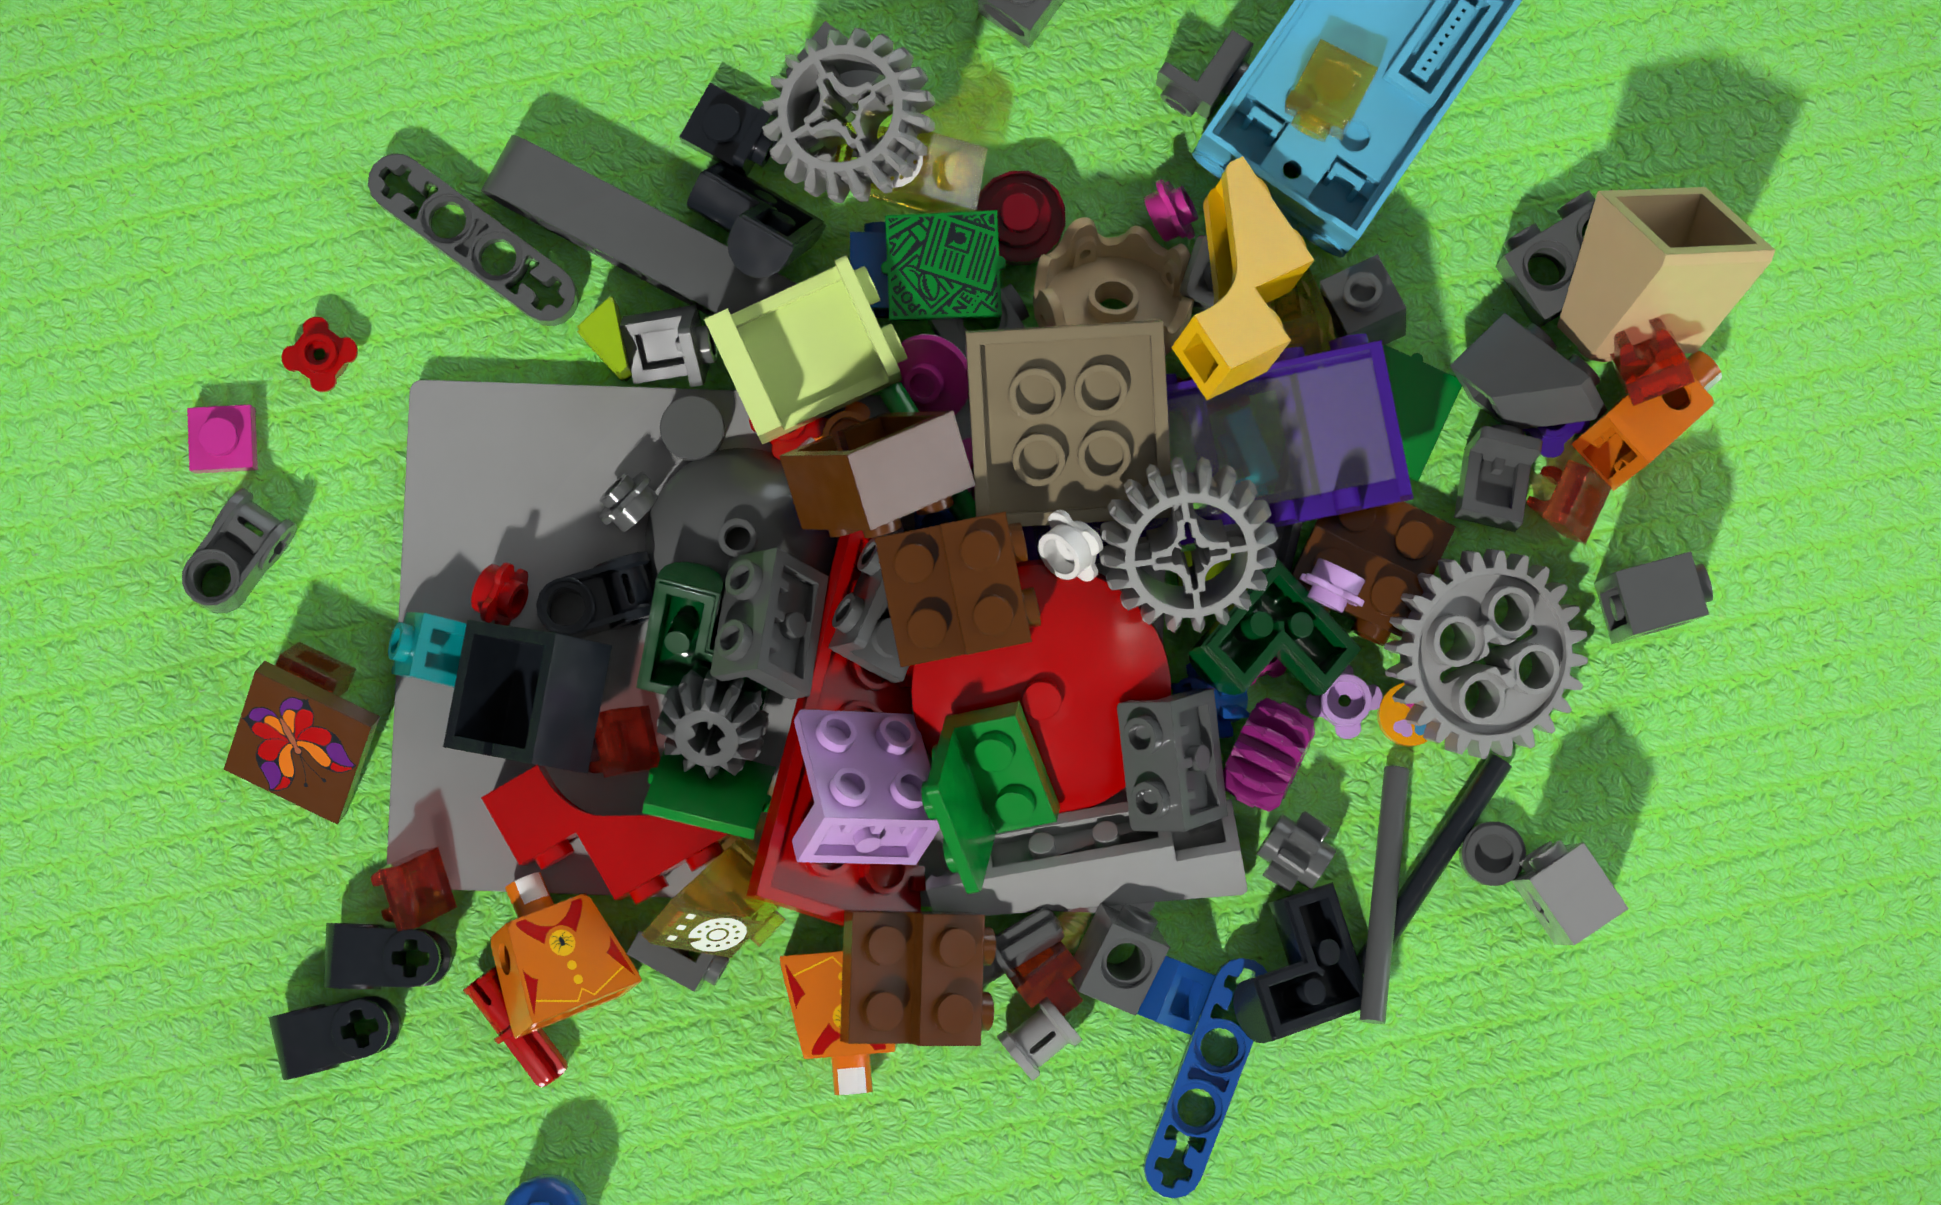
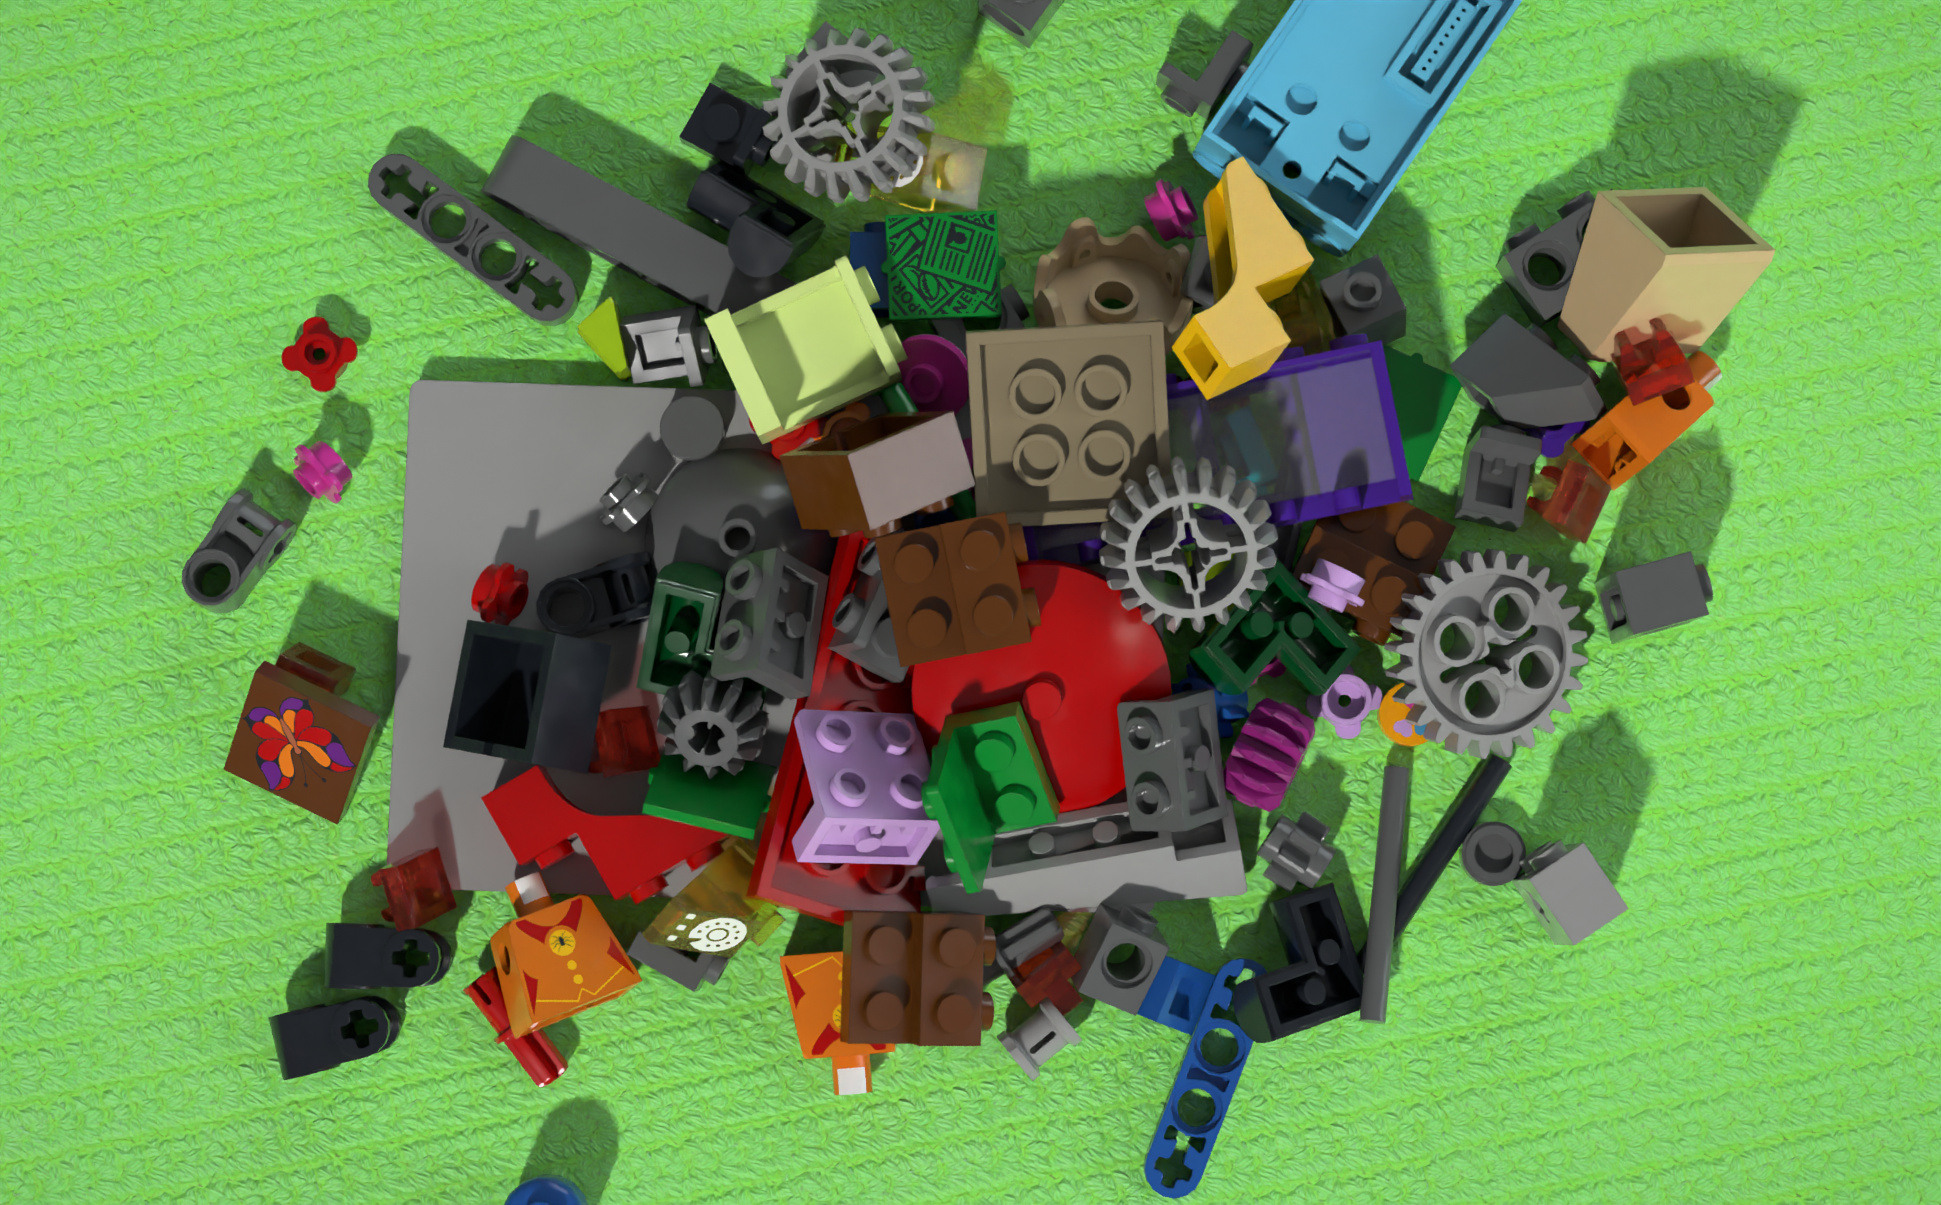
(222, 439): dark pink plate -> none
(321, 471): none -> dark pink plate
(427, 648): teal bracket -> none
(1027, 214): dark red plate -> none
(1070, 548): white plate -> none
(1329, 92): clear yellow bracket -> none

